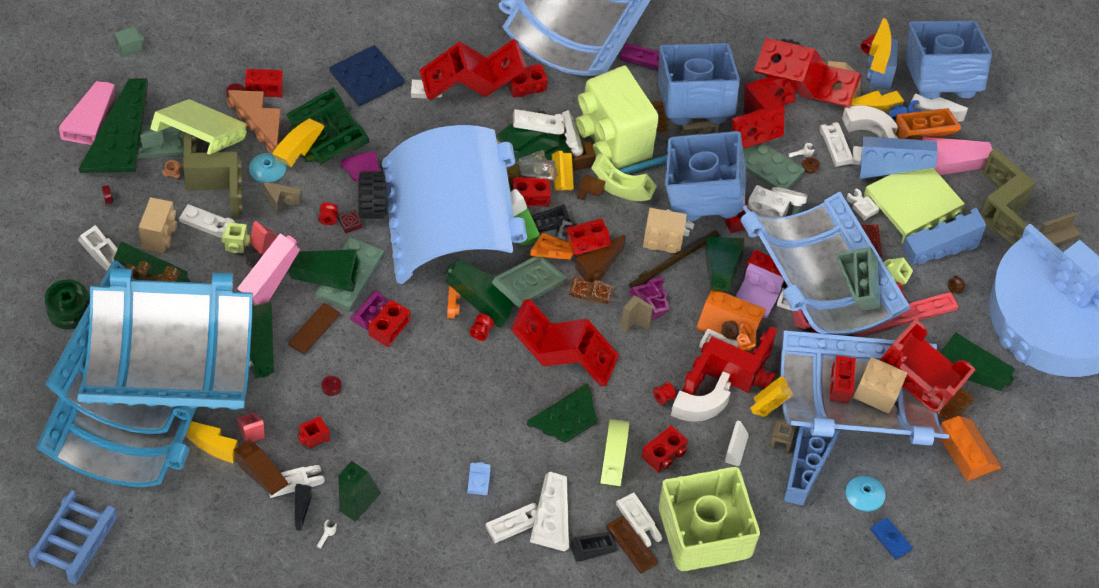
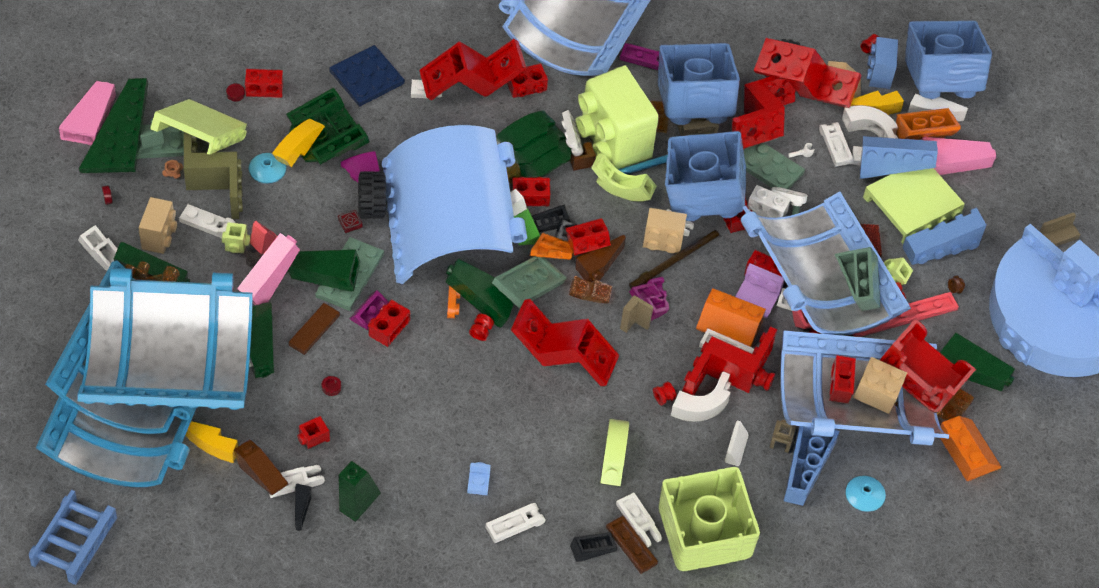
(66, 303): dark green wheel -> none
(129, 41): sand green brick -> none
(251, 427): coral slope -> none
(260, 120): nougat slope -> none
(279, 193): dark tan slope -> none
(328, 213): red wheel -> none
(328, 531): white hand -> none
(537, 166): clear slope -> none
(538, 121): white plate -> none
(552, 514): white wing -> none
(563, 164): yellow panel -> none
(568, 416): dark green wing -> none
(592, 186): reddish brown panel -> none
(661, 446): red brick -> none
(723, 260): dark green slope -> none
(725, 330): reddish brown plate -> none
(746, 337): orange hinge -> none
(771, 397): yellow panel -> none
(807, 165): reddish brown plate -> none
(862, 206): white plate -> none
(881, 47): yellow slope -> none
(891, 538): blue plate -> none
(901, 110): blue plate -> none
(1012, 195): olive bracket -> none

